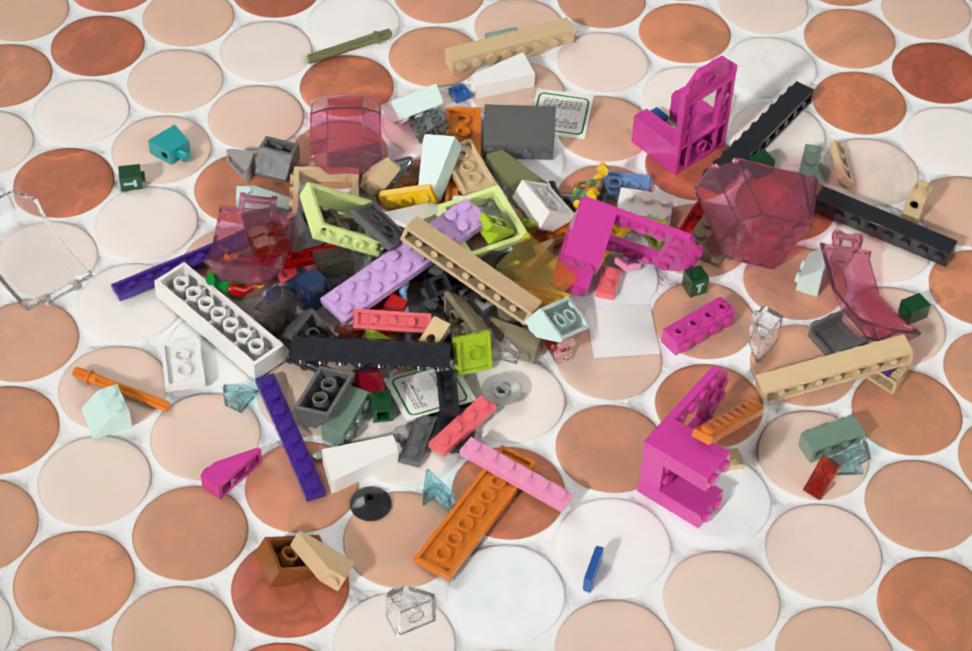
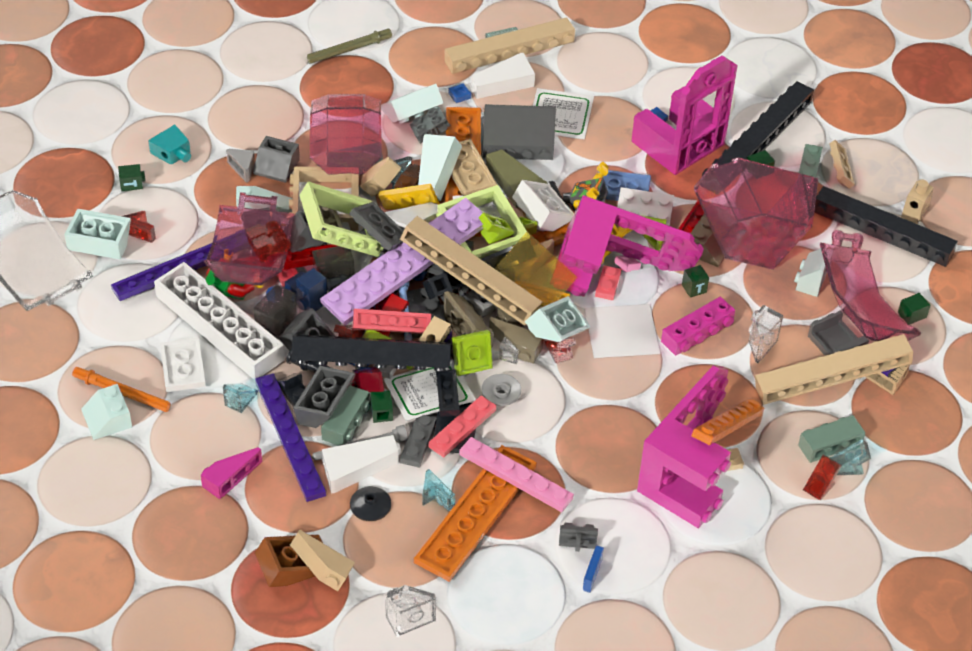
(98, 234): none -> light aqua slope
(140, 228): none -> clear red slope
(292, 387): none -> black slope
(578, 536): none -> dark grey hips

